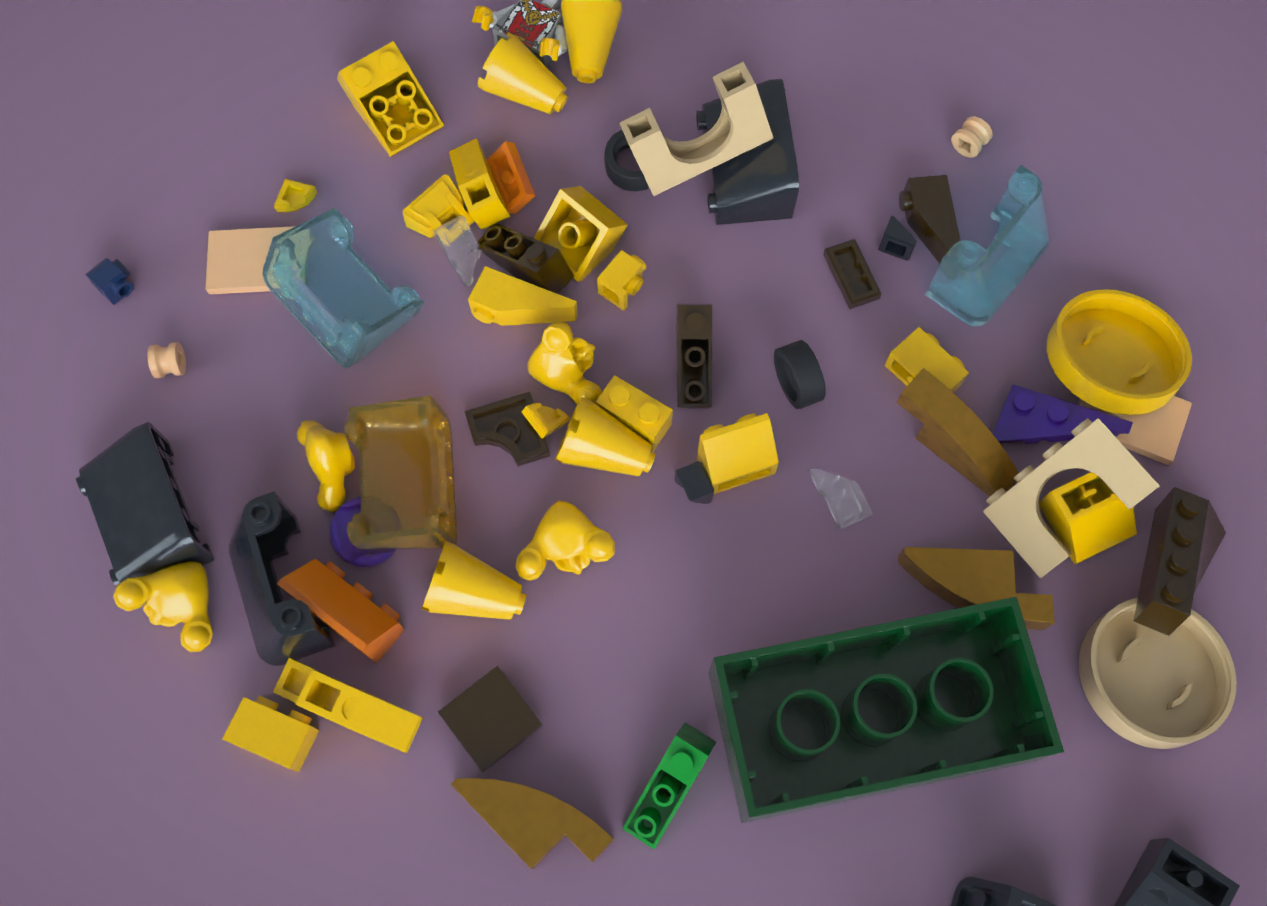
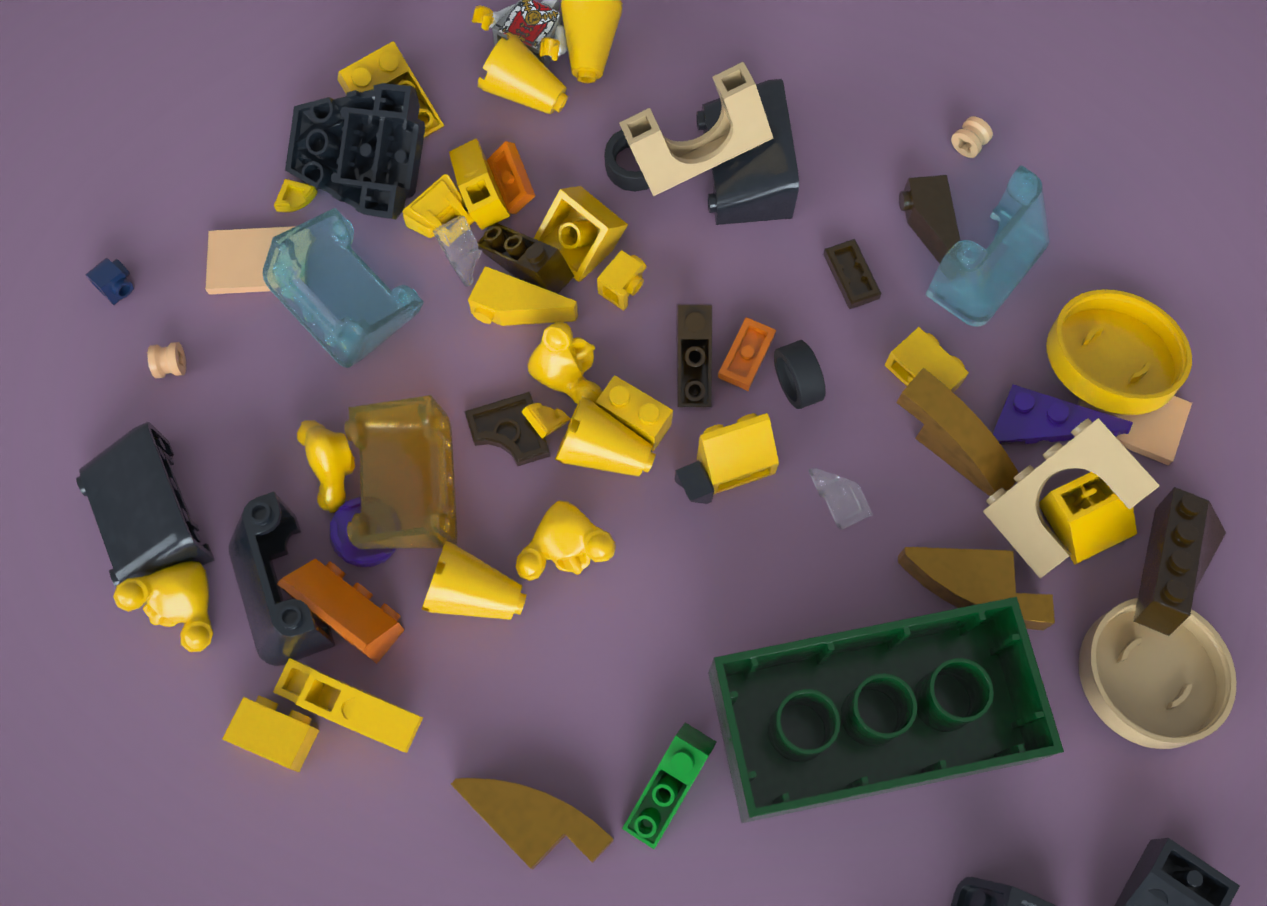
(360, 147): none -> black wedge
(490, 719): dark brown tile -> none
(746, 354): none -> orange plate
(897, 240): black slope -> none

